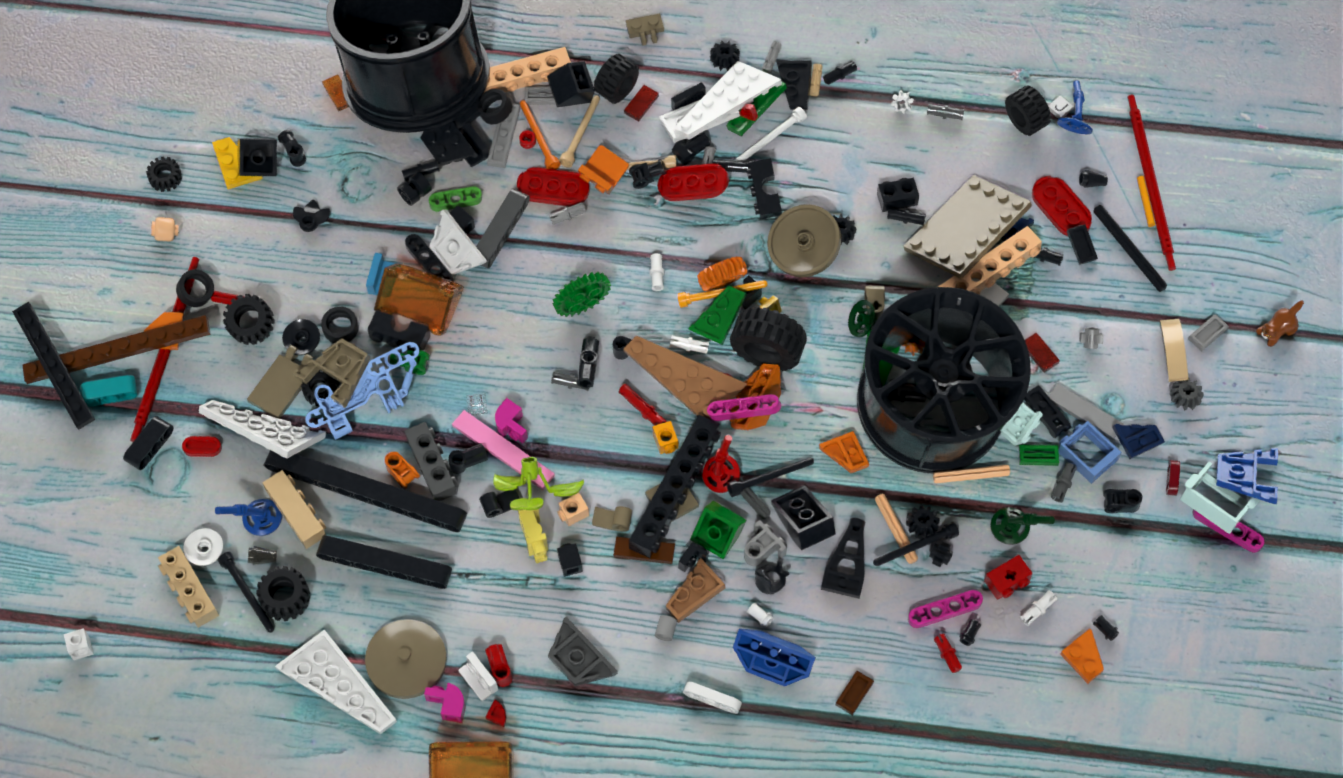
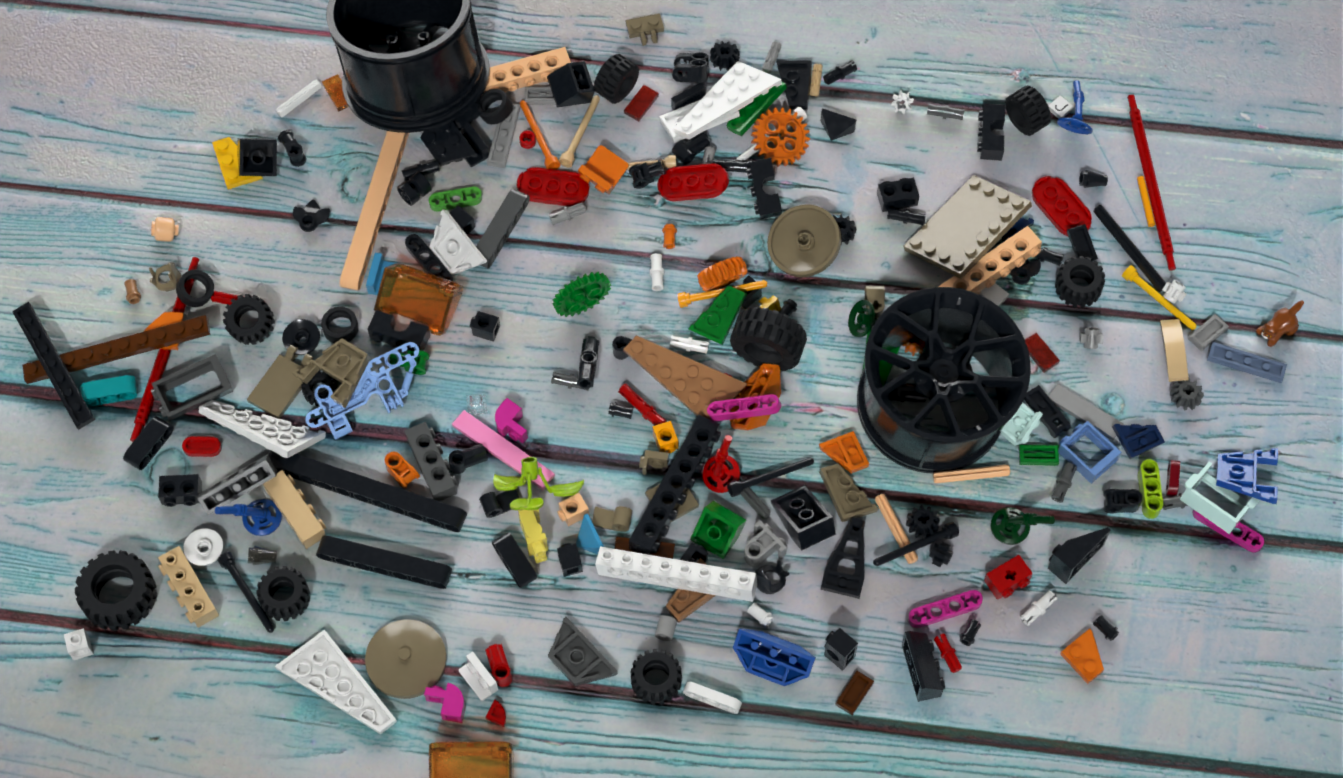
(99, 573): none -> black tyre
(133, 295): none -> medium nougat pin
(159, 166): black tyre -> none
(174, 276): none -> dark tan piece
(180, 485): none -> black brick
(185, 375): none -> dark grey piece
(237, 484): none -> dark grey brick
(298, 98): none -> white axle
(373, 210): none -> light nougat beam
(488, 332): none -> black brick
(514, 560): none -> black beam
(588, 536): none -> dark azure slope
(620, 410): none -> black pin
(652, 661): none -> black tyre
(655, 459): none -> dark tan bracket
(669, 236): none -> orange pin
(676, 574): none -> white brick
(696, 70): none -> black piece
(749, 112): red tile -> none
(780, 121): none -> orange gear
(788, 307): none -> black pin
(837, 124): none -> black slope
(840, 648): none -> black brick
(845, 495): none -> dark tan wing
(922, 666): none -> black slope
(991, 145): none -> black arch
(1027, 270): none -> black plate
(1076, 553): none -> black slope
(1082, 269): none -> black tyre
(1131, 274): none -> yellow piece
(1150, 497): none -> lime beam
(1173, 502): none -> dark grey pin
(1174, 291): none -> white gear
(1247, 362): none -> sand blue tile

